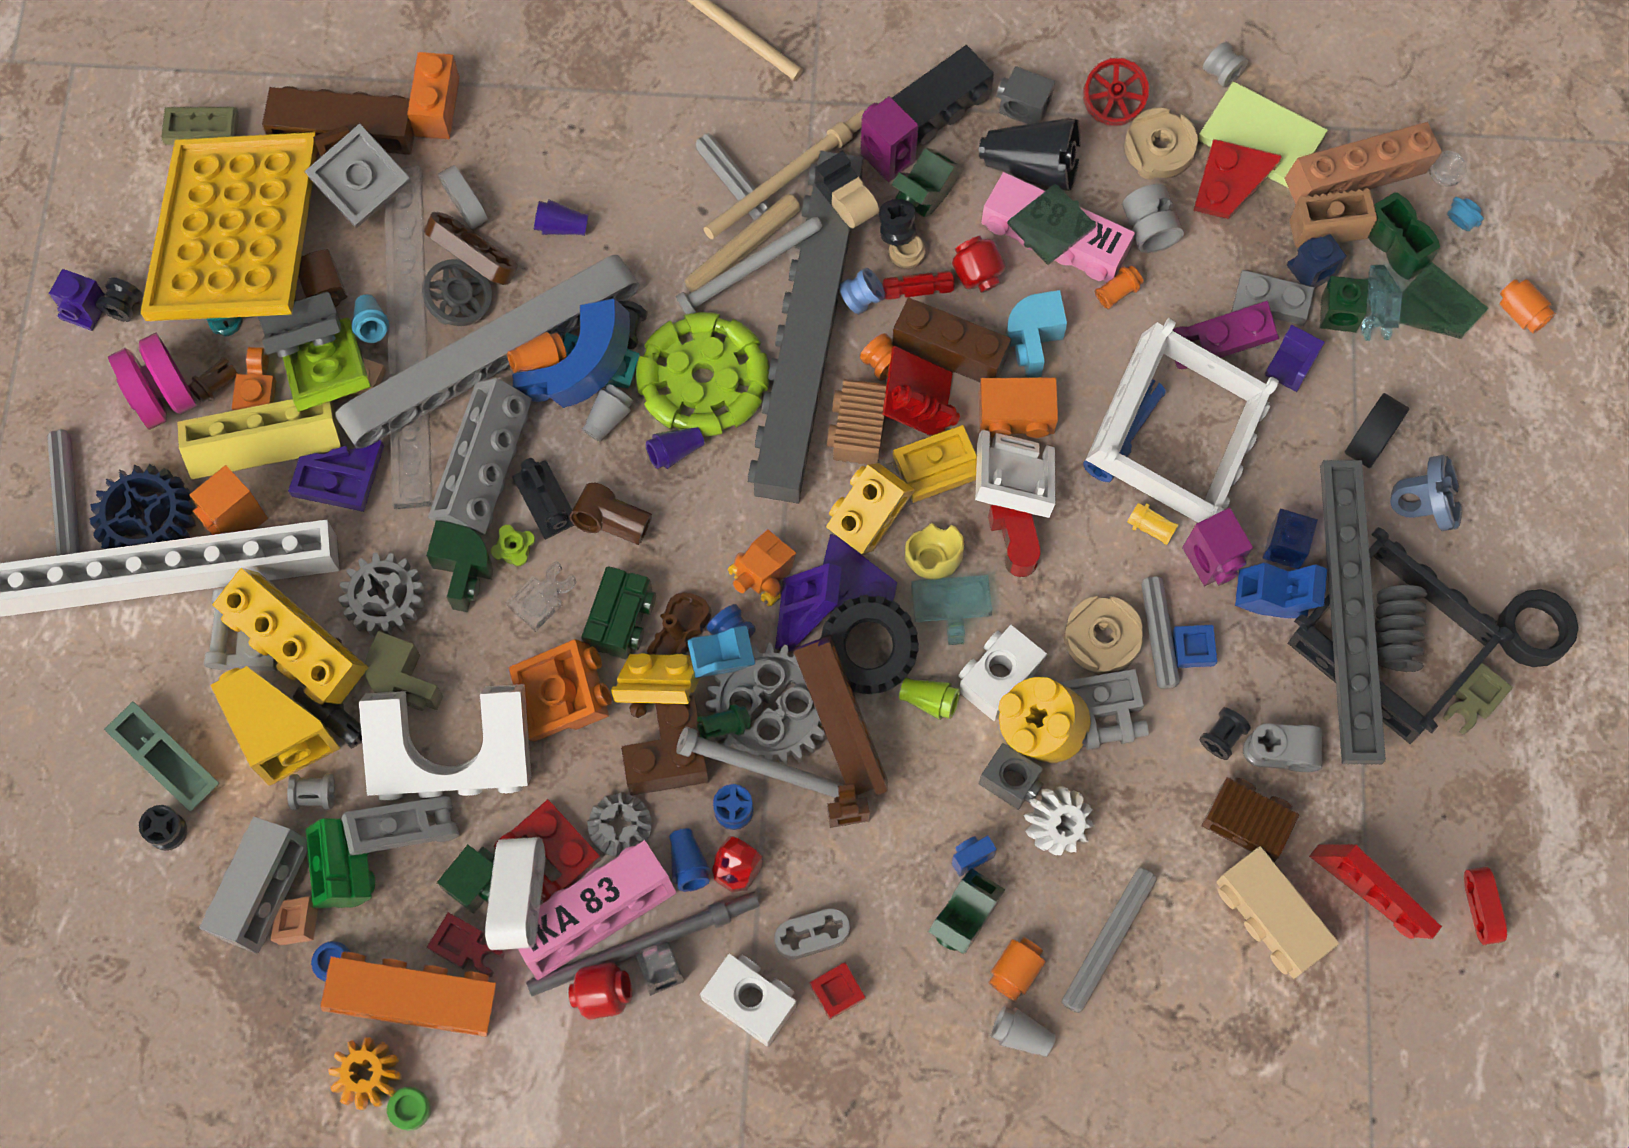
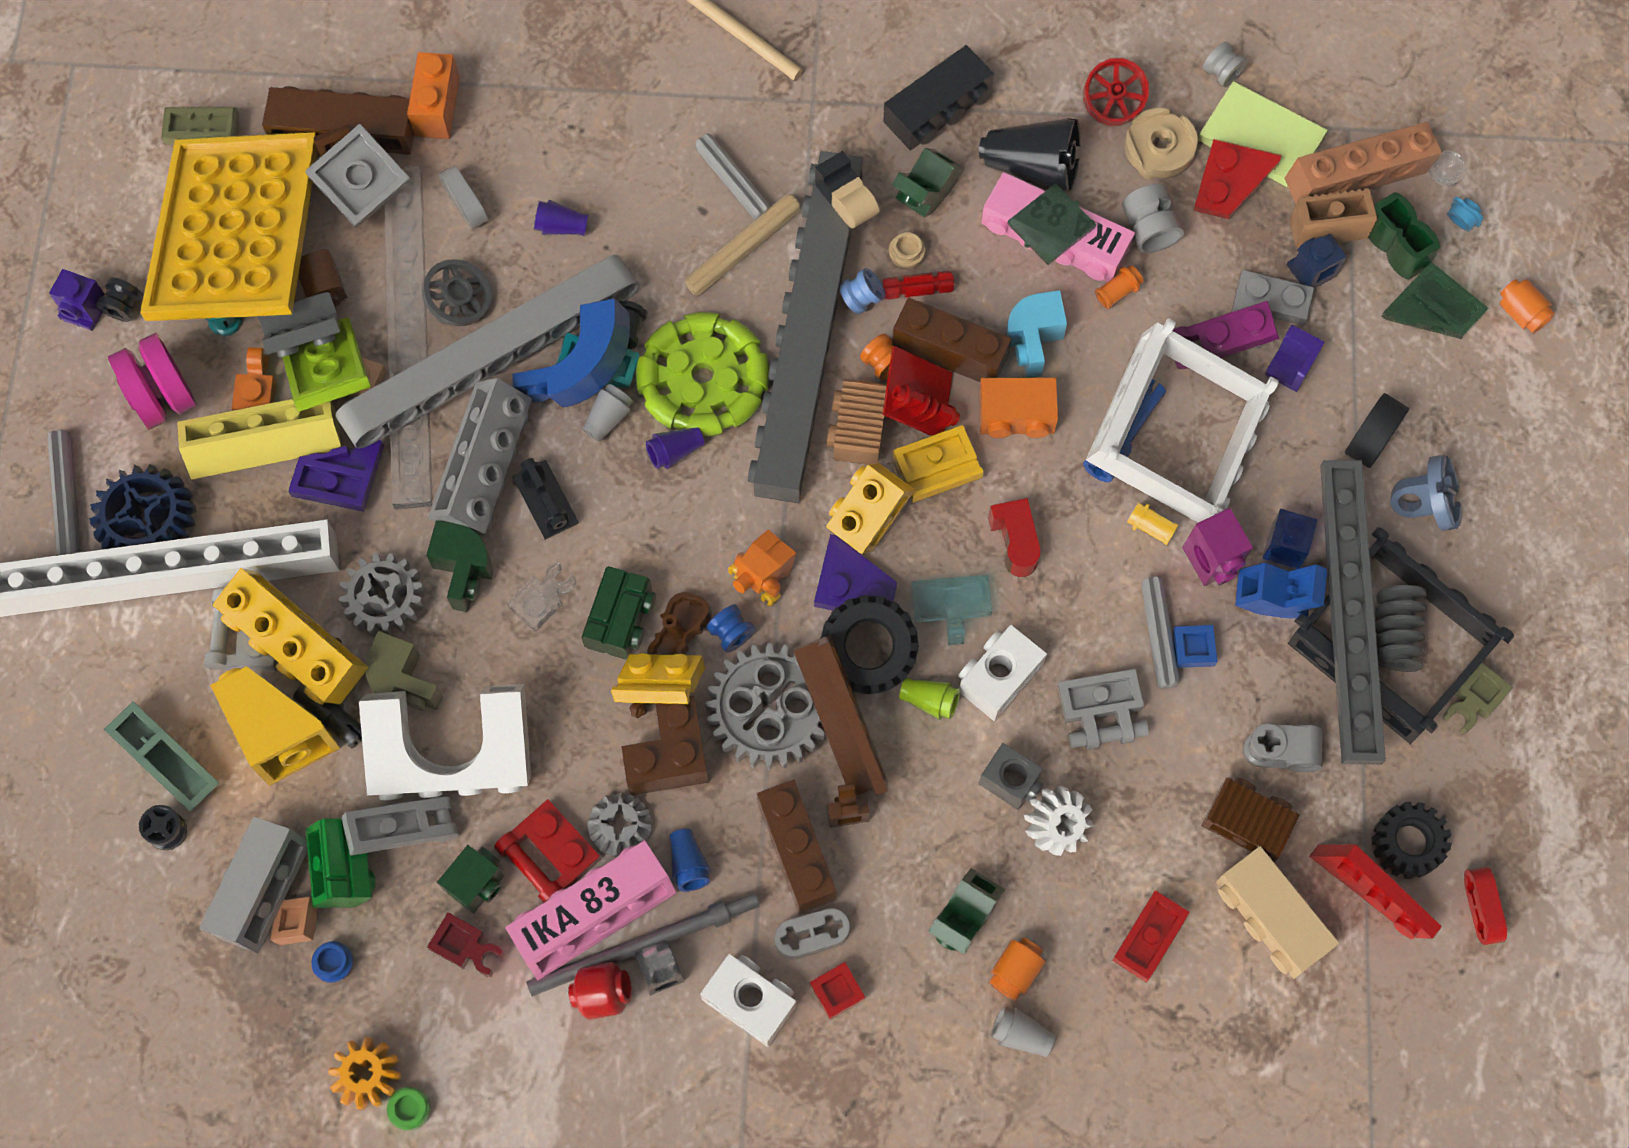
(212, 380): reddish brown pin -> none
(226, 504): orange brick -> none
(311, 792): light grey bush -> none
(369, 320): medium azure cone -> none
(408, 995): orange brick -> none
(470, 248): reddish brown beam -> none
(515, 893): white beam -> none
(517, 555): lime plate -> none
(537, 353): orange cone -> none
(562, 689): orange plate -> none
(600, 510): reddish brown piece -> none
(689, 743): light grey bar -> none
(721, 652): dark azure panel -> none
(733, 720): dark green pin -> none
(733, 798): blue wheel -> none
(736, 865): red rock -> none
(748, 265): light grey bar -> none
(796, 846): none -> reddish brown brick
(805, 602): dark purple wing -> none
(836, 137): tan bar -> none
(888, 138): magenta brick -> none
(897, 222): black wheel -> none
(935, 551): light yellow hair -> none
(972, 854): blue plate -> none
(978, 264): red head -> none
(1013, 474): white container -> none
(1025, 96): dark grey brick -> none
(1026, 709): yellow brick -> none
(1103, 613): tan plate -> none
(1109, 940): light grey axle -> none
(1150, 936): none -> red plate
(1225, 733): black bush -> none
(1343, 304): dark green brick -> none
(1385, 302): clear light blue plate -> none
(1394, 856): none -> black tyre
(1552, 605): black tyre -> none

